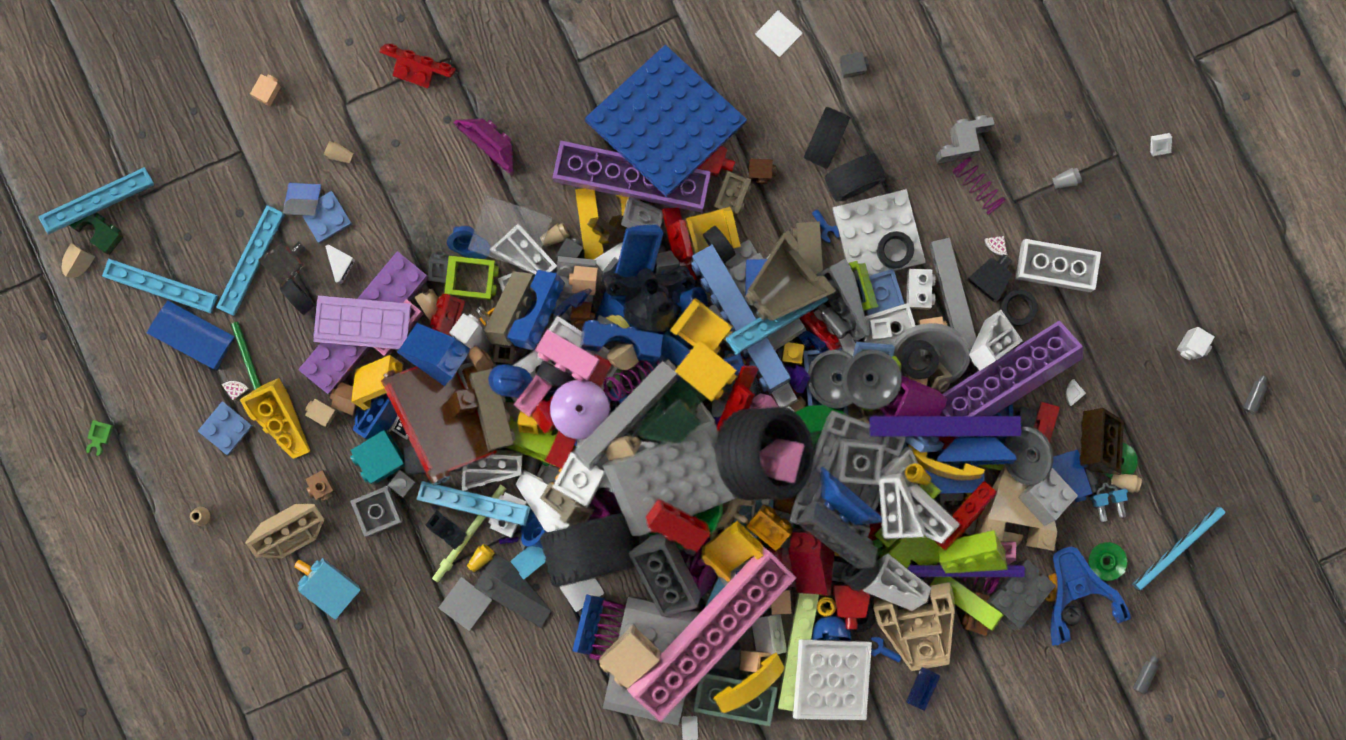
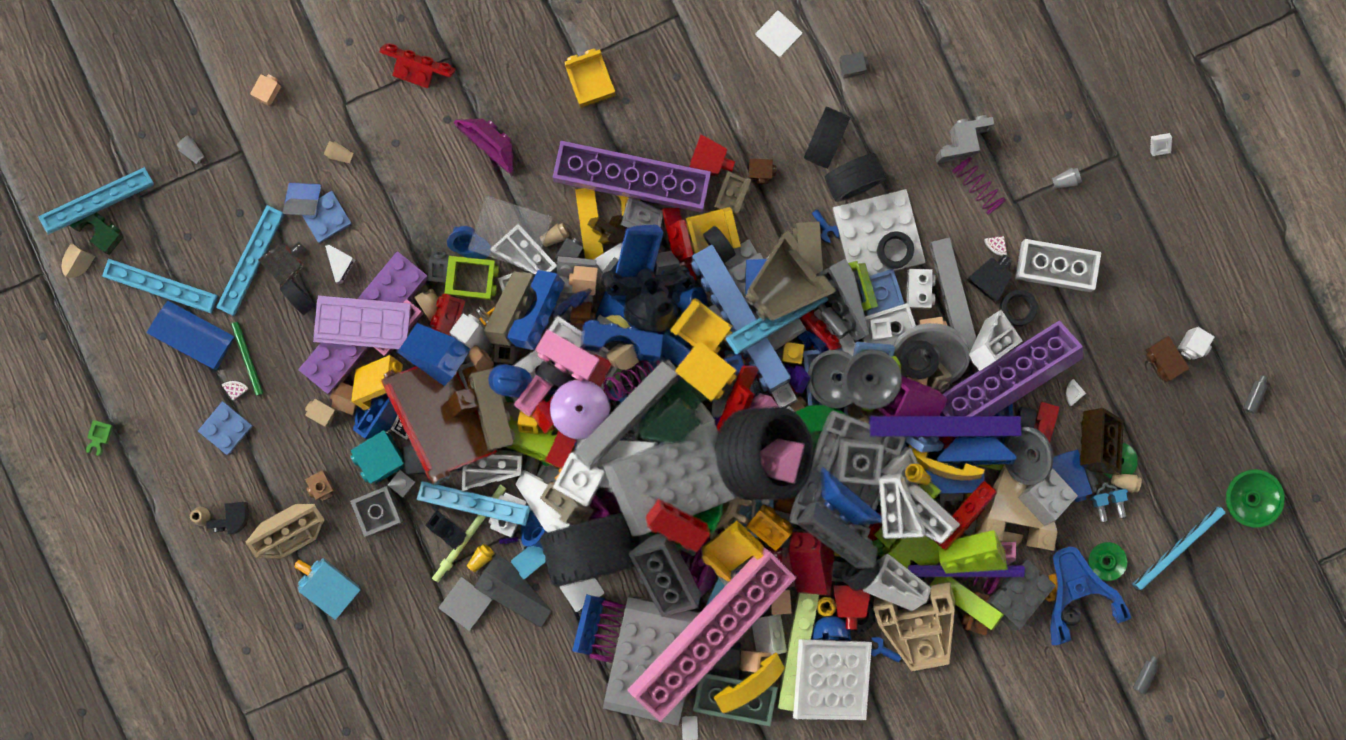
(190, 149): none -> light grey cone
(236, 518): none -> black brick
(275, 413): yellow wedge -> none
(589, 77): none -> yellow panel
(623, 447): tan brick -> none
(630, 657): tan slope -> none
(665, 120): blue plate -> none
(923, 688): clear blue plate -> none
(1166, 359): none -> reddish brown brick
(1267, 496): none -> green dish

